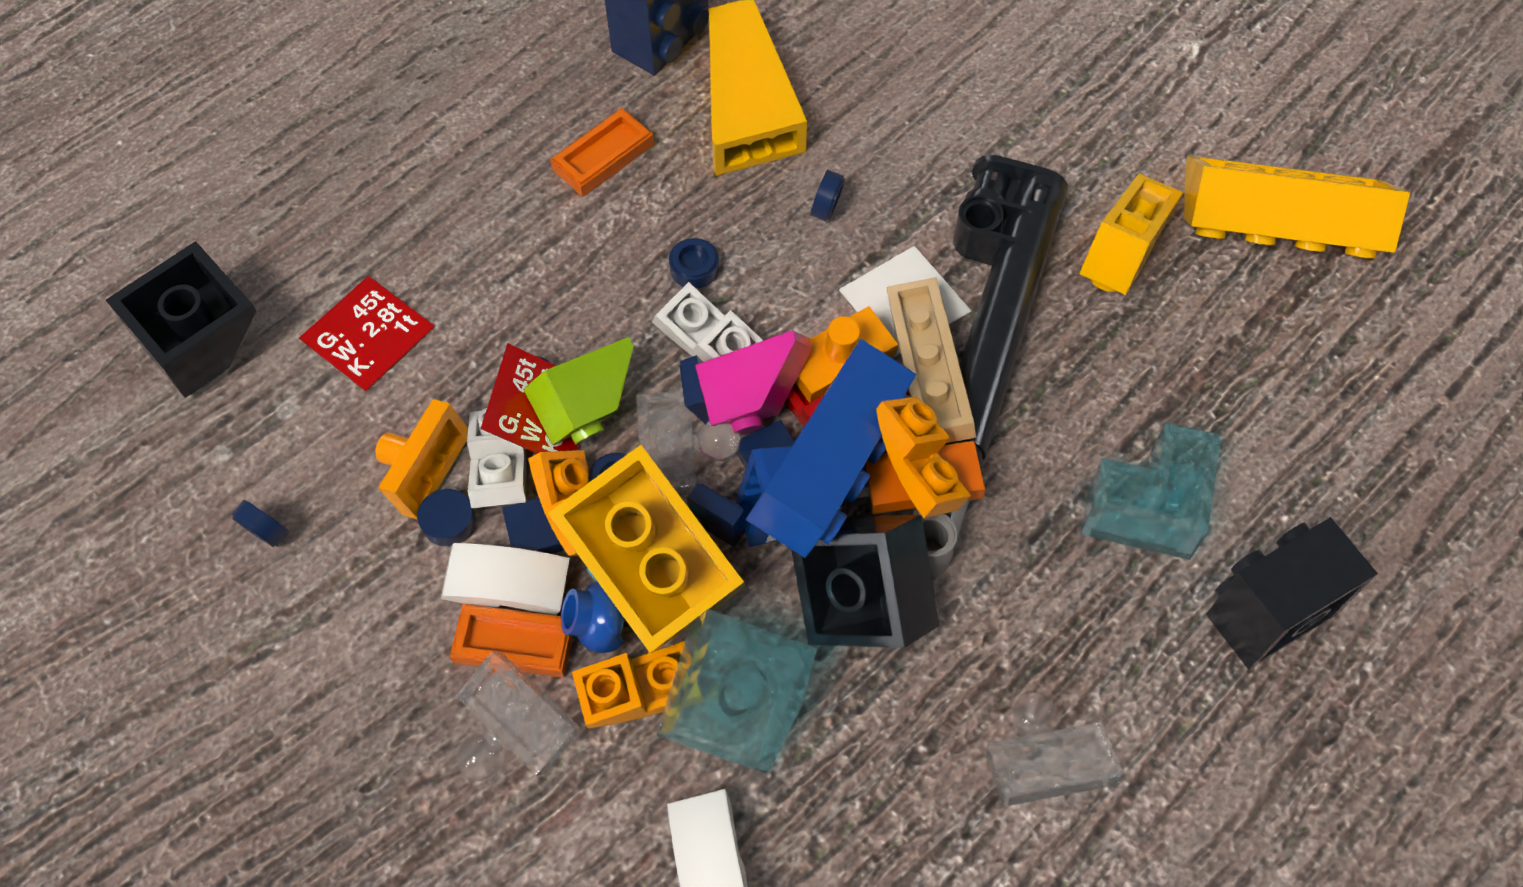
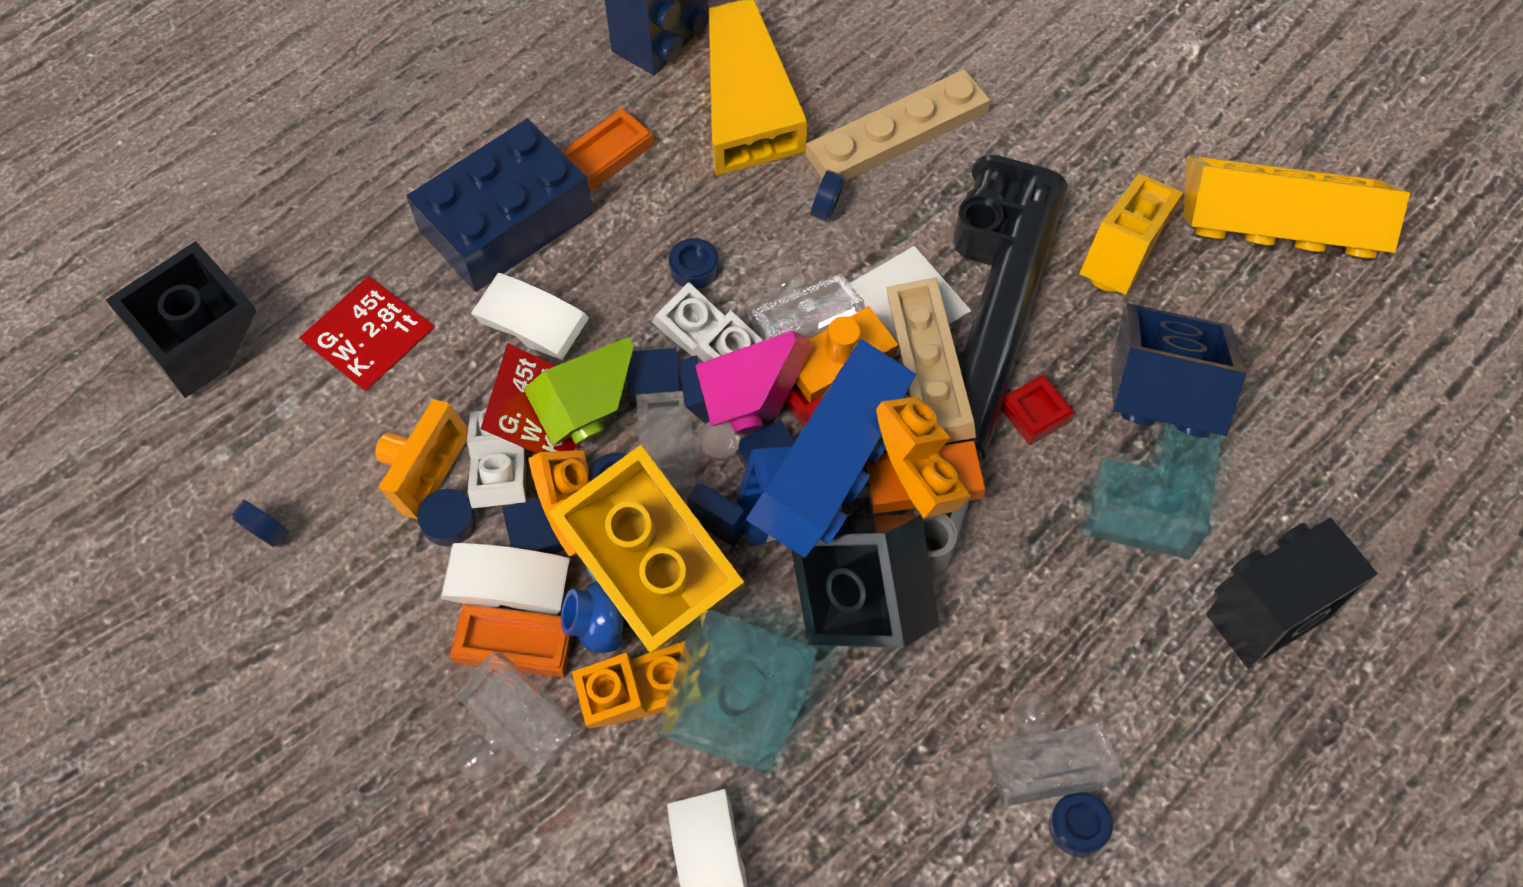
(501, 204): none -> dark blue brick
(530, 315): none -> white slope
(652, 373): none -> dark blue tile
(803, 307): none -> clear plate
(899, 126): none -> tan plate
(1036, 409): none -> red tile
(1080, 824): none -> dark blue tile
(1176, 371): none -> dark blue brick

